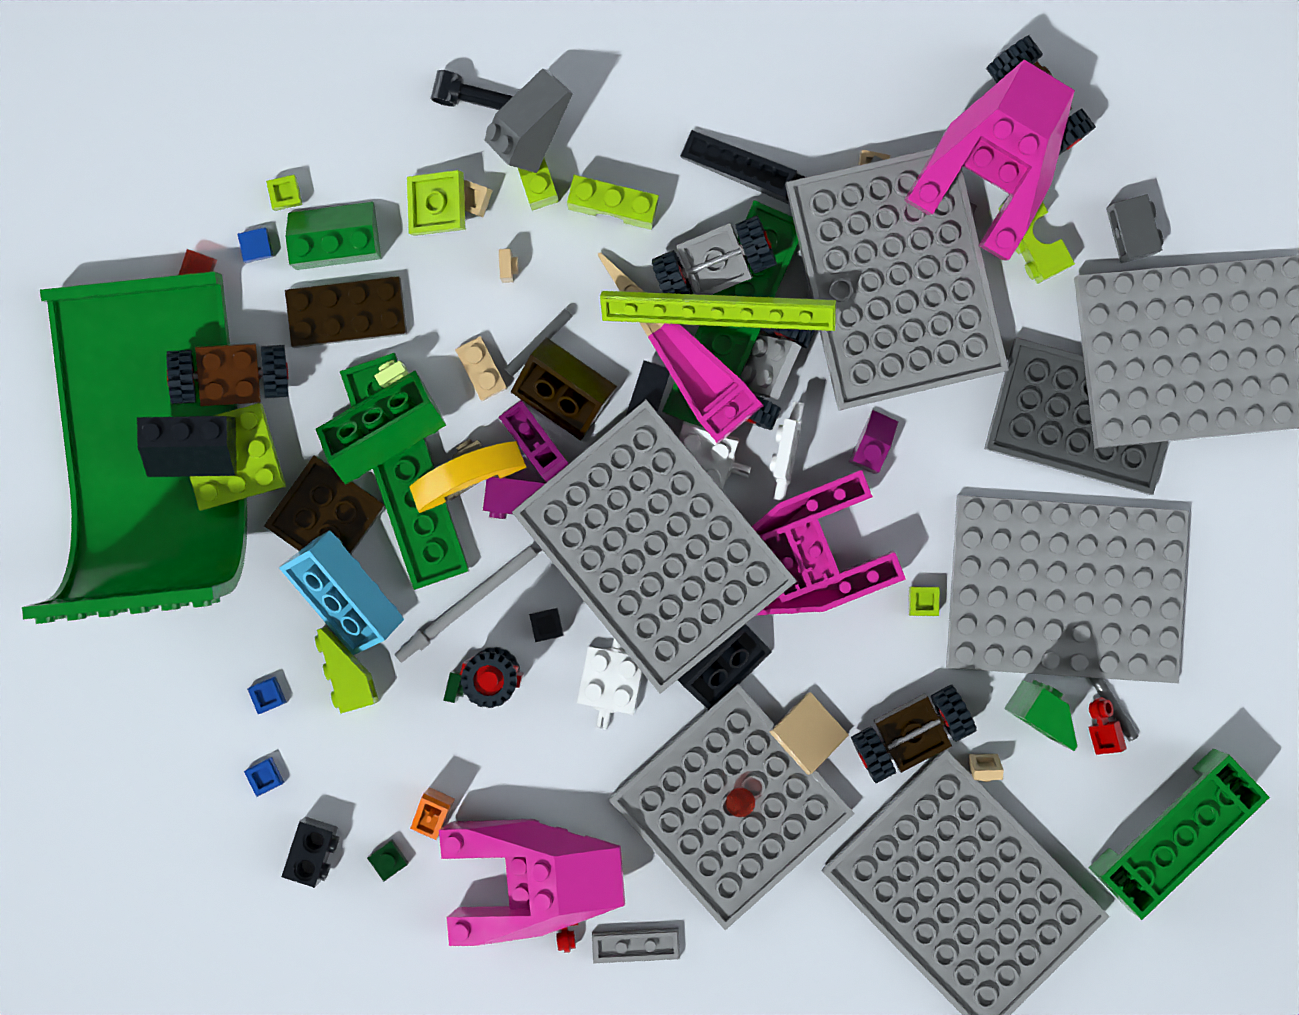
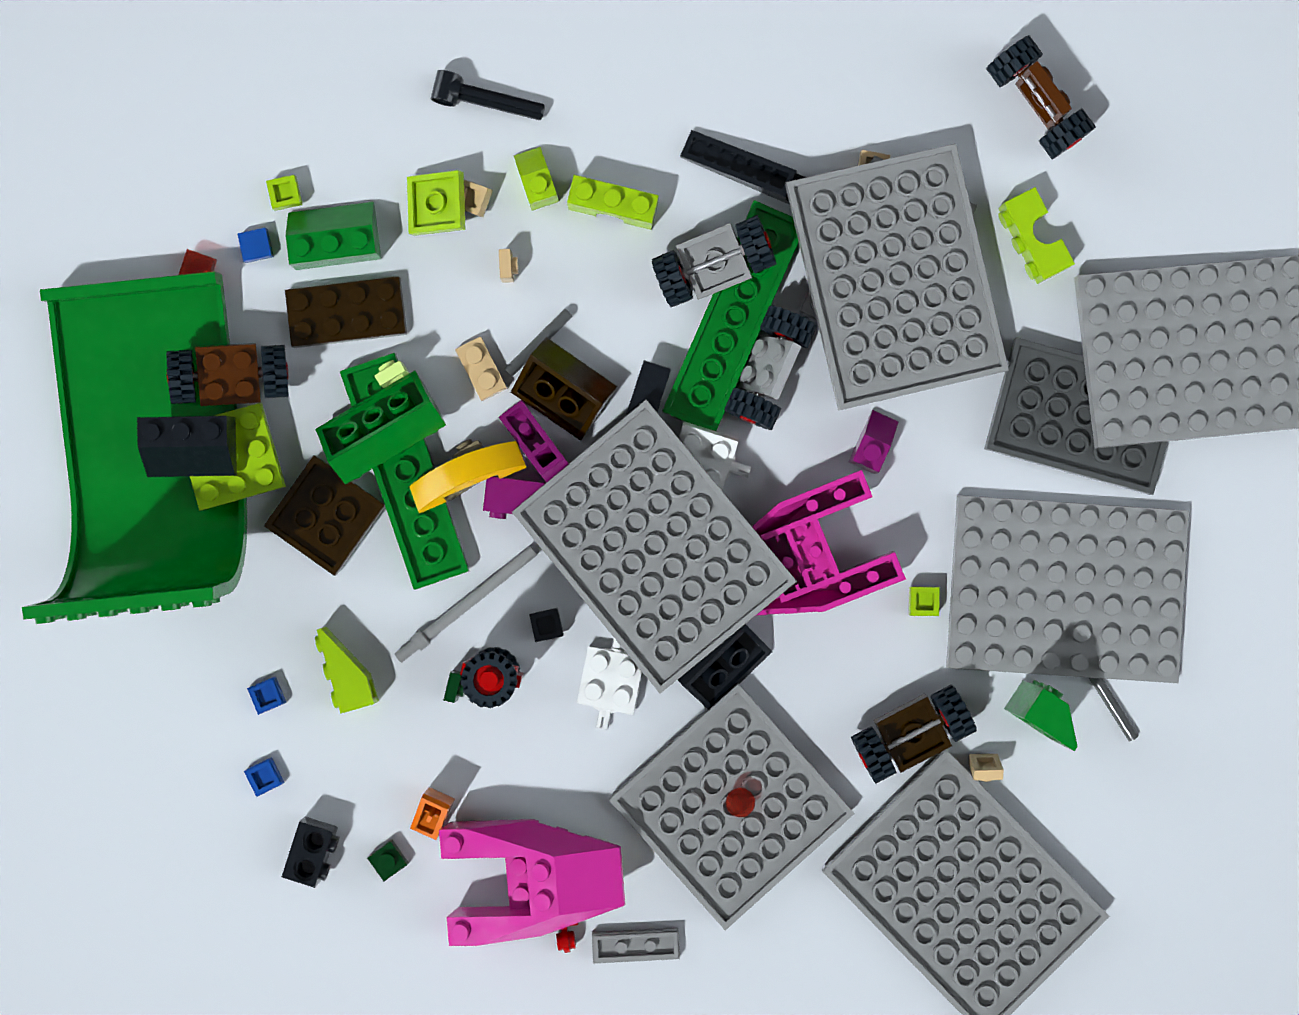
(342, 593): medium azure slope -> none
(529, 121): dark grey slope -> none
(710, 387): dark pink plate -> none
(719, 310): lime tile -> none
(788, 439): white plate -> none
(809, 733): tan tile -> none
(1008, 140): dark pink wedge -> none
(1105, 735): red plate -> none
(1135, 228): dark grey brick -> none
(1181, 835): green plate -> none

